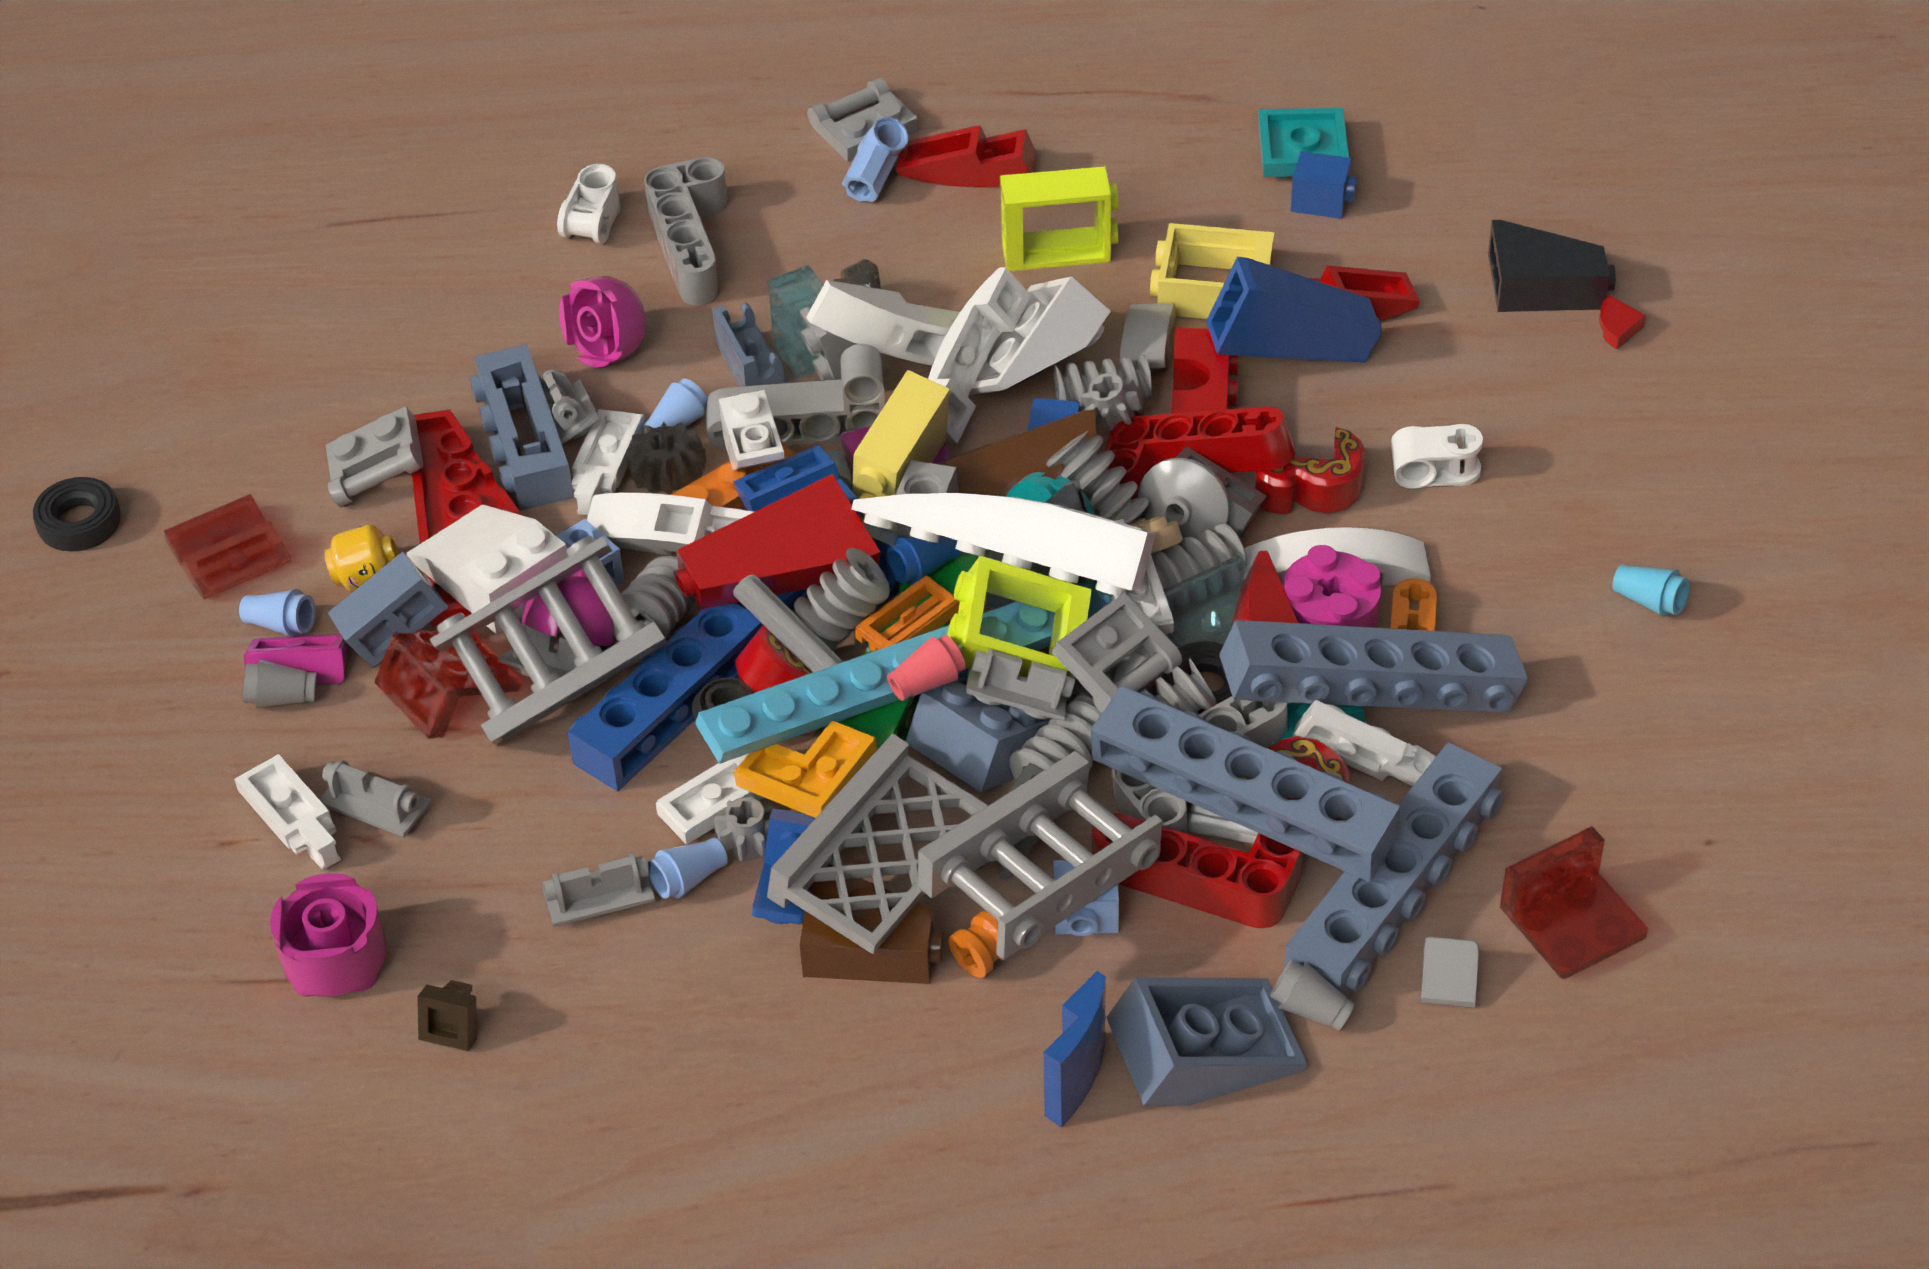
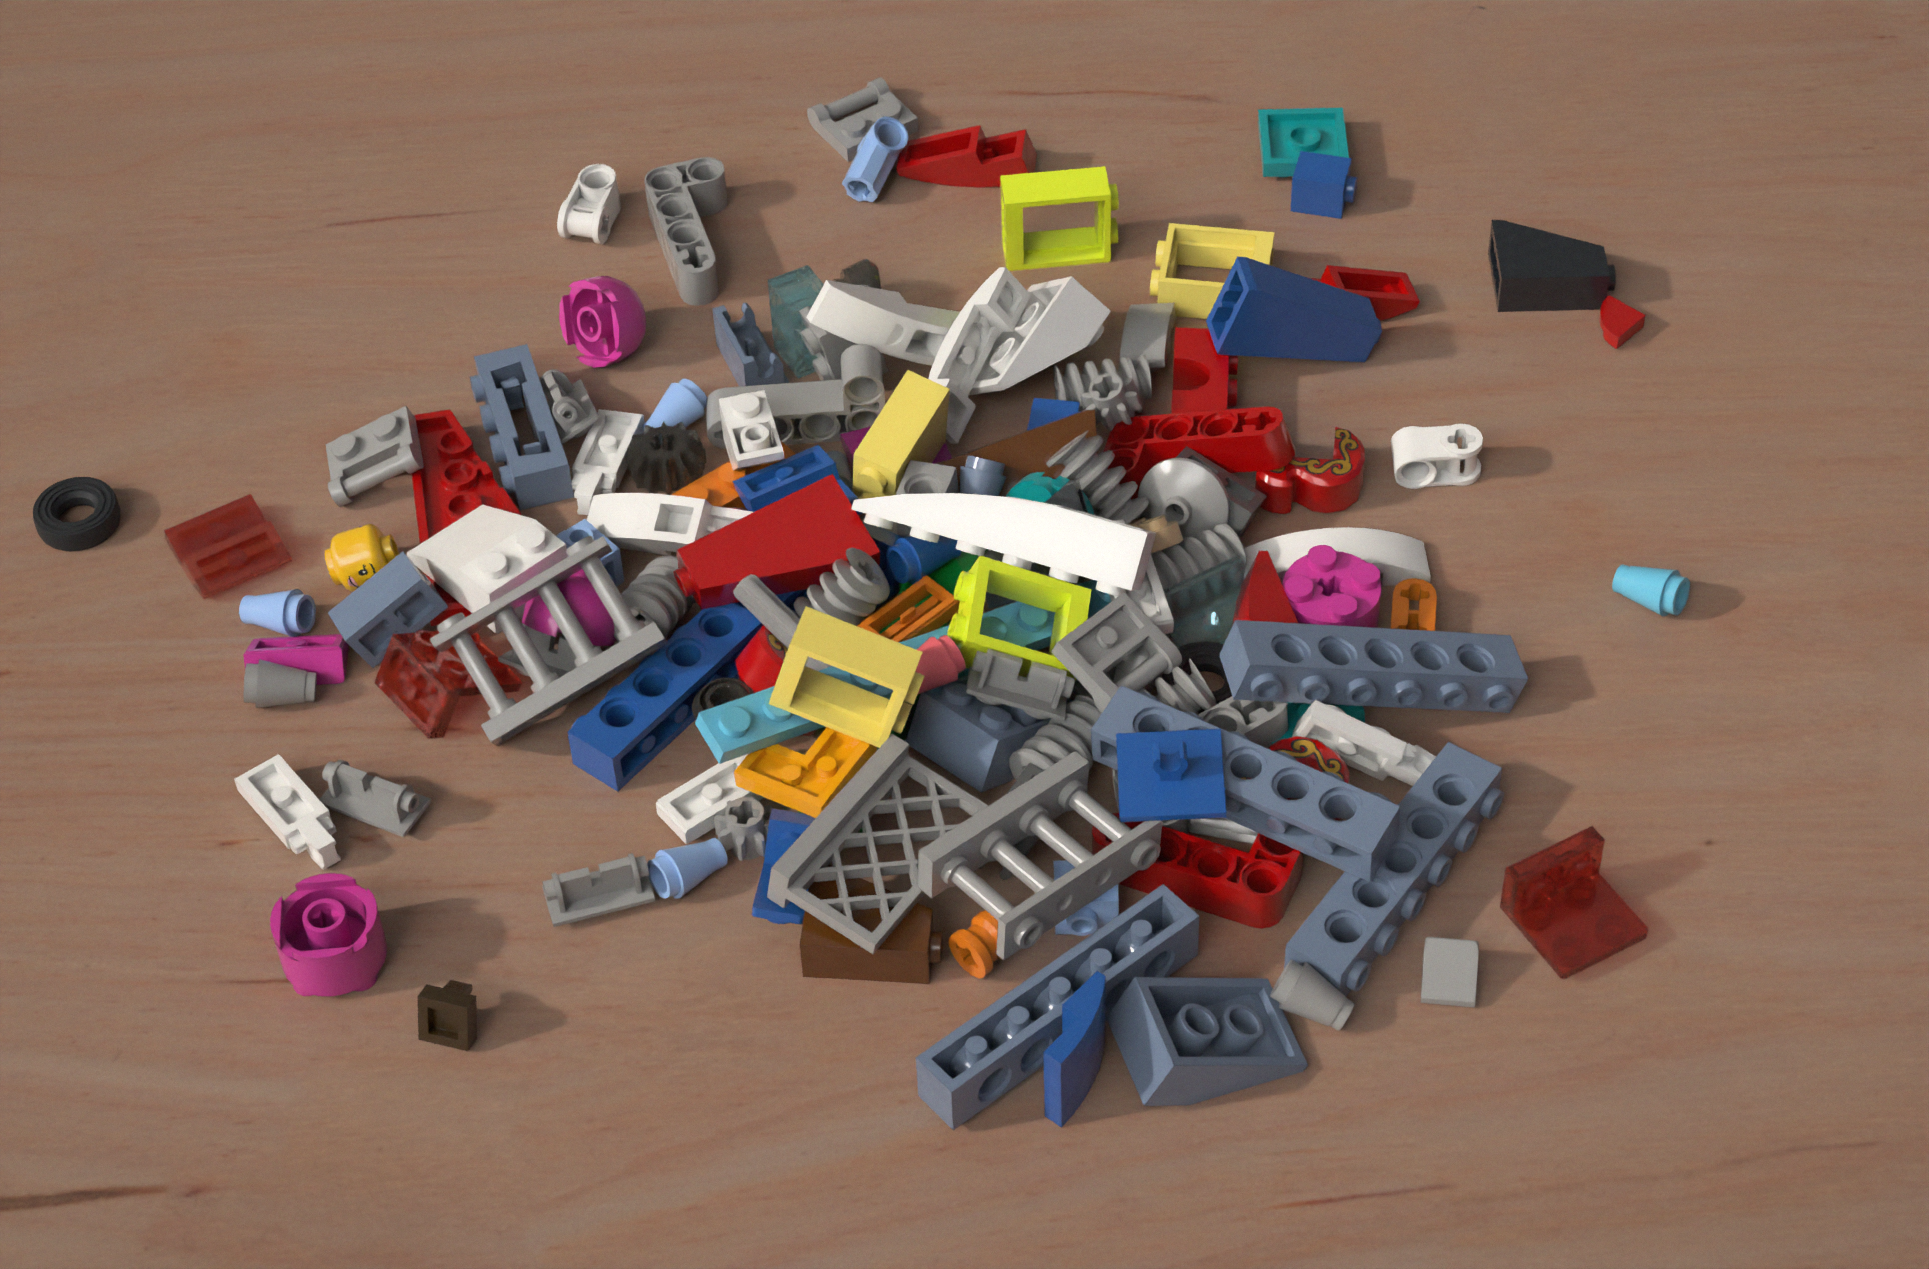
(838, 702): none -> light yellow window
(981, 477): none -> sand blue cone
(1010, 1035): none -> sand blue brick
(1170, 775): none -> blue piece

